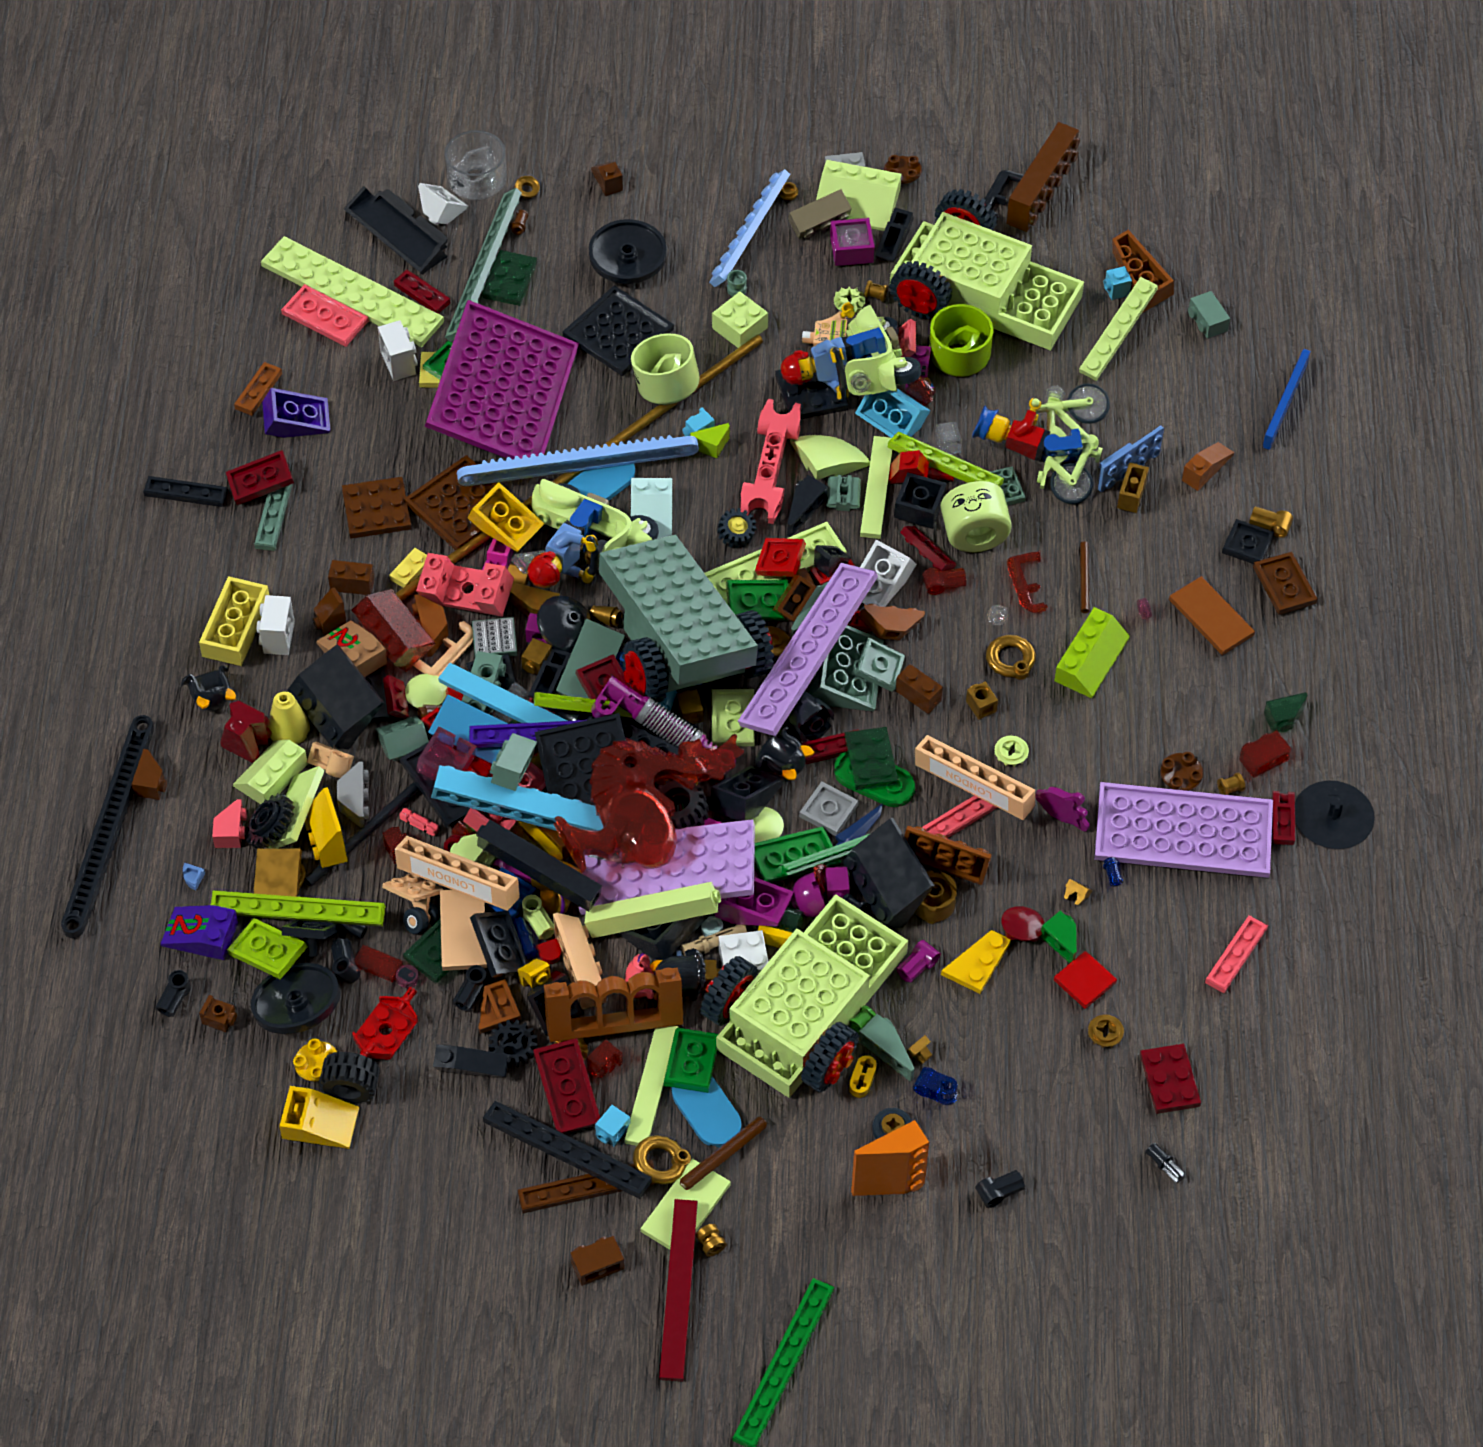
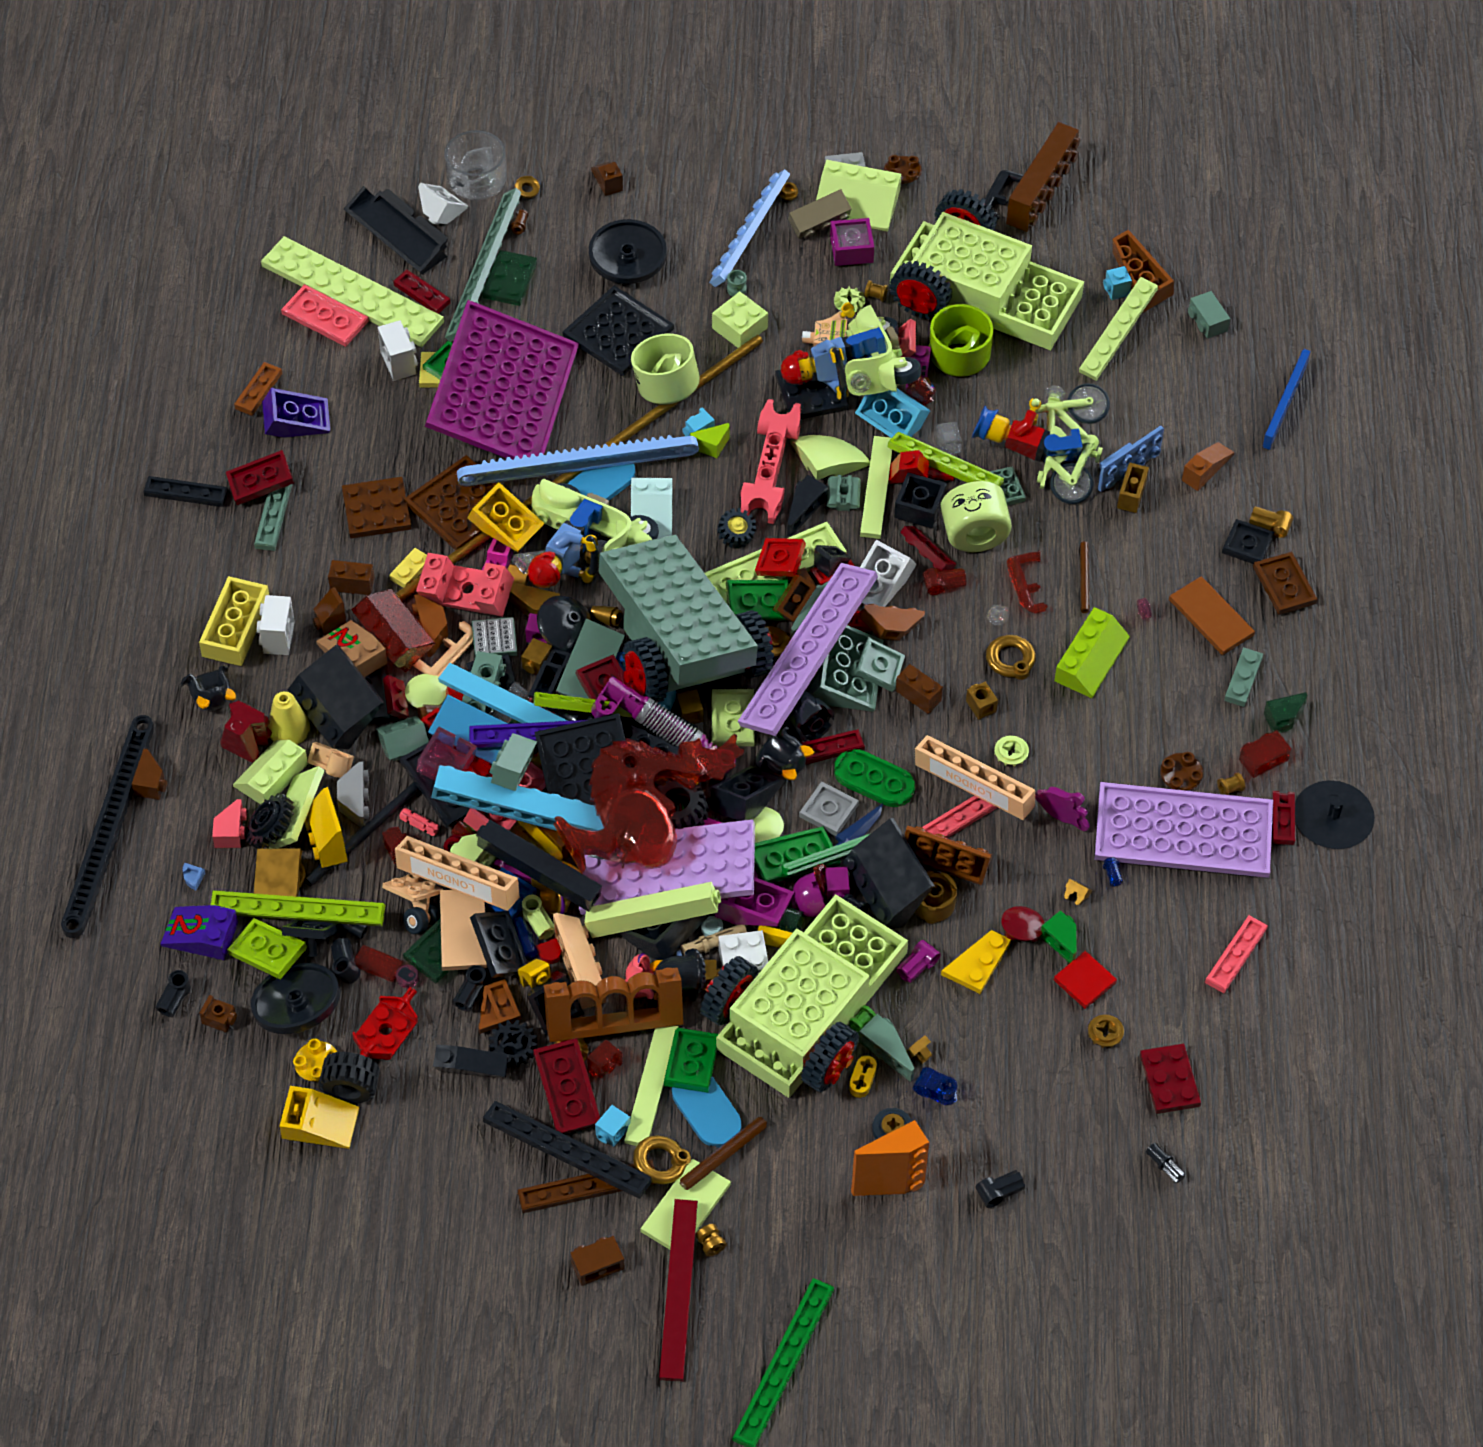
(871, 758): clear green plate -> none
(895, 234): black slope -> none
(1243, 677): none -> sand green plate

